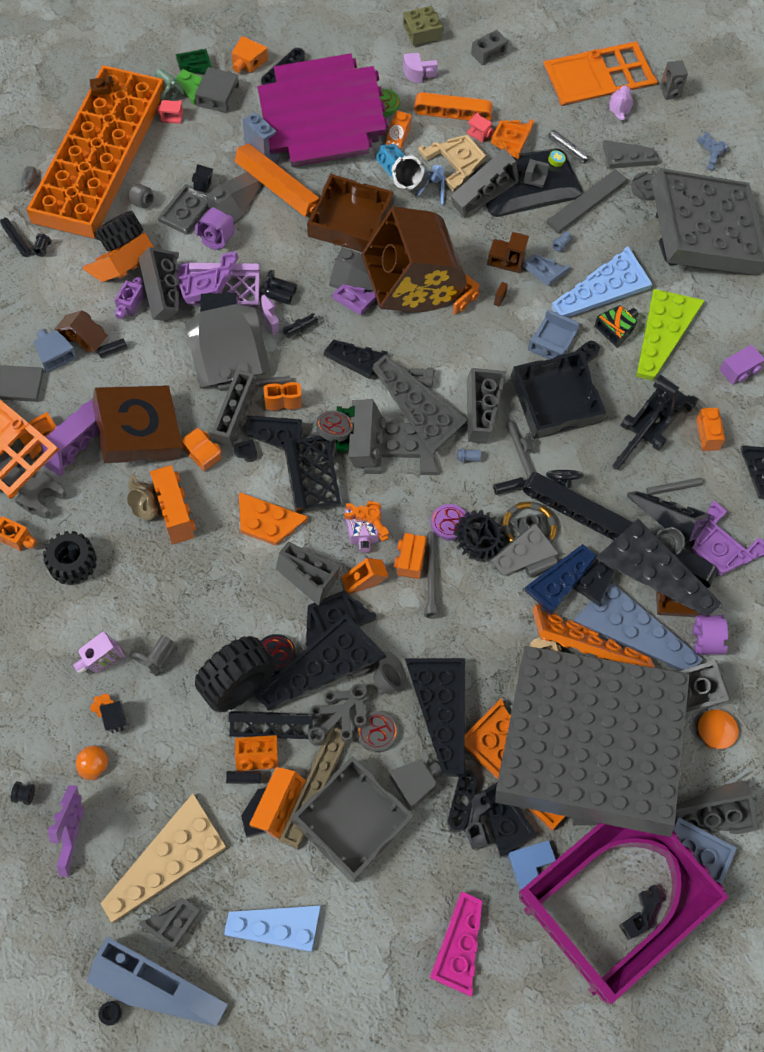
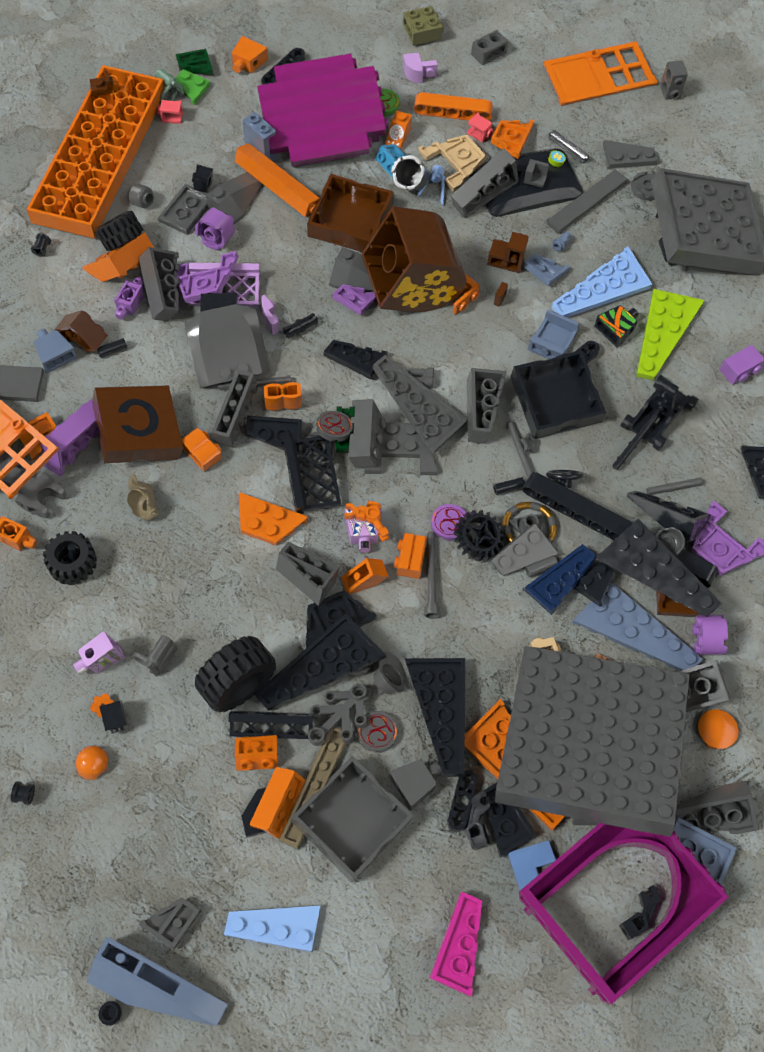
(15, 237): black axle -> none
(28, 177): dark grey piece -> none
(67, 827): medium lavender wing -> none
(172, 504): orange wedge -> none
(175, 852): tan wing -> none
(216, 89): dark grey panel -> none
(243, 777): black hinge -> none
(246, 450): black tile -> none
(278, 289): black piece -> none
(281, 649): black tile -> none
(468, 455): sand blue pin -> none
(584, 639): orange wing -> none
(621, 102): lavender hair -> none
(710, 429): orange brick -> none
(715, 149): sand blue piece -> none

